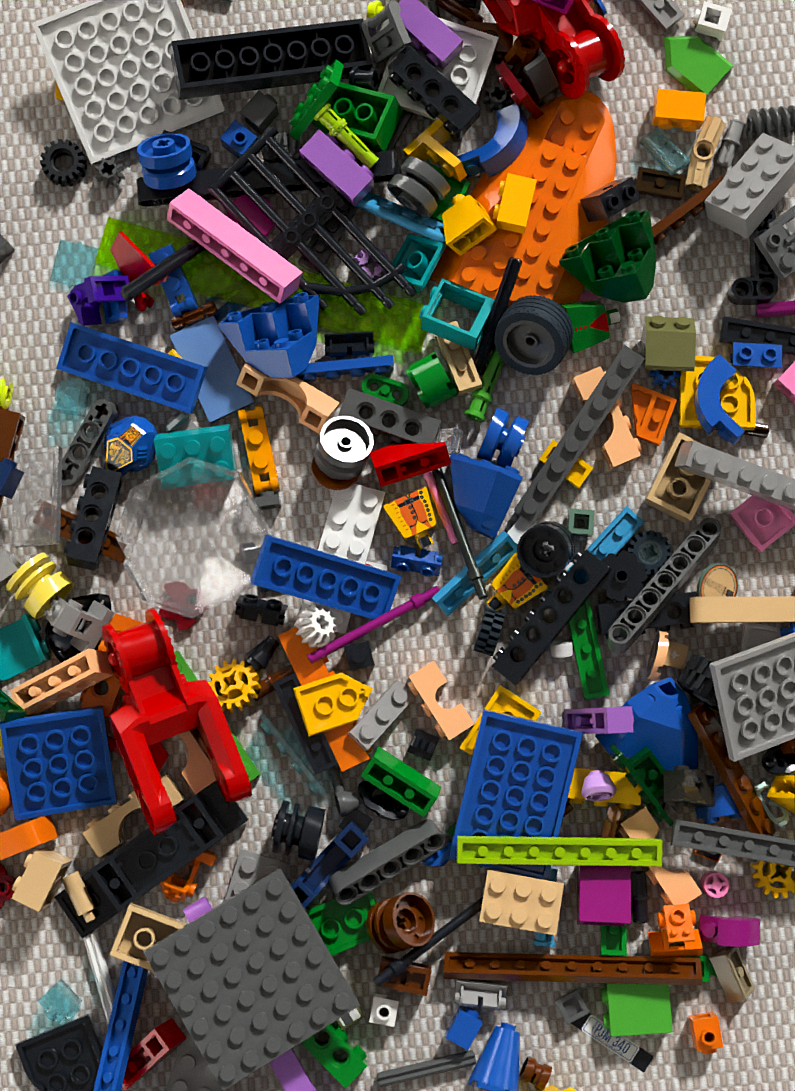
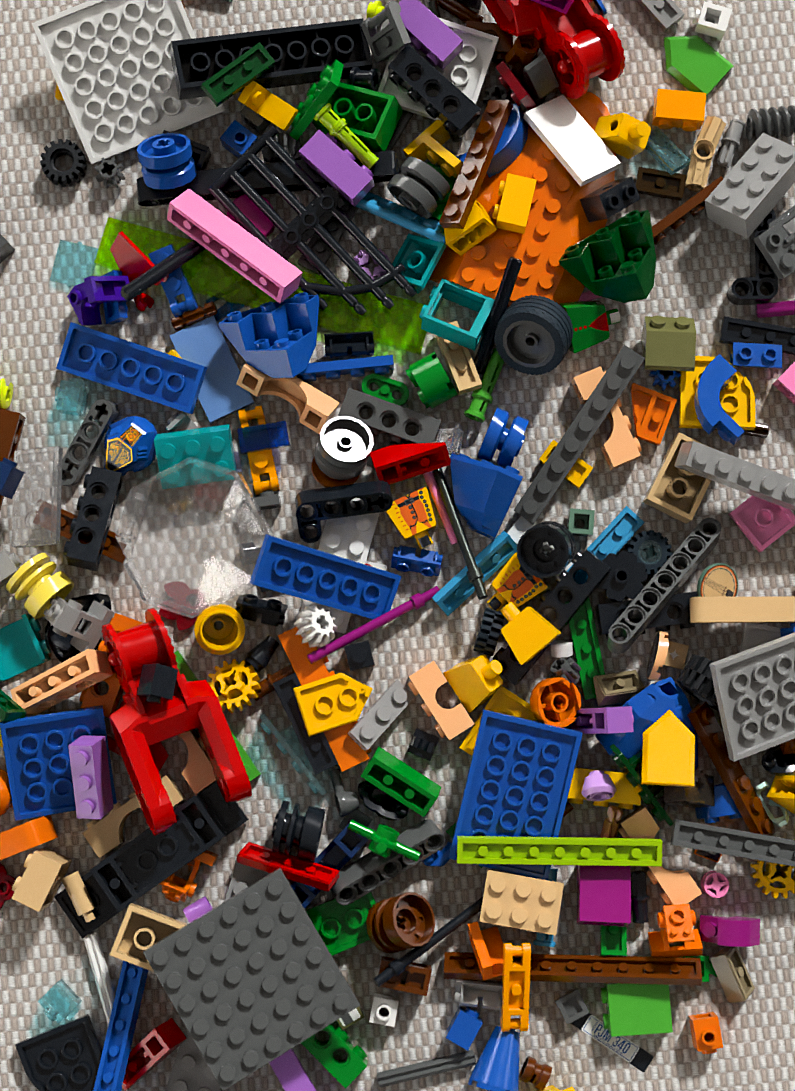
(91, 777): none -> medium lavender brick
(157, 683): none -> black brick
(220, 640): none -> yellow piece
(238, 74): none -> dark green plate
(263, 437): none -> clear blue tile
(268, 105): none -> yellow bracket
(292, 867): none -> red tile
(379, 501): none -> black beam
(384, 840): none -> green bar
(475, 680): none -> yellow torso
(476, 164): none -> reddish brown plate
(487, 950): none -> orange panel
(515, 987): none -> light orange plate
(527, 632): none -> yellow torso
(555, 701): none -> orange cylinder
(566, 669): none -> dark grey gear
(572, 140): none -> white tile
(617, 687): none -> dark tan slope
(623, 134): none -> yellow torso
(668, 753): none -> yellow tile

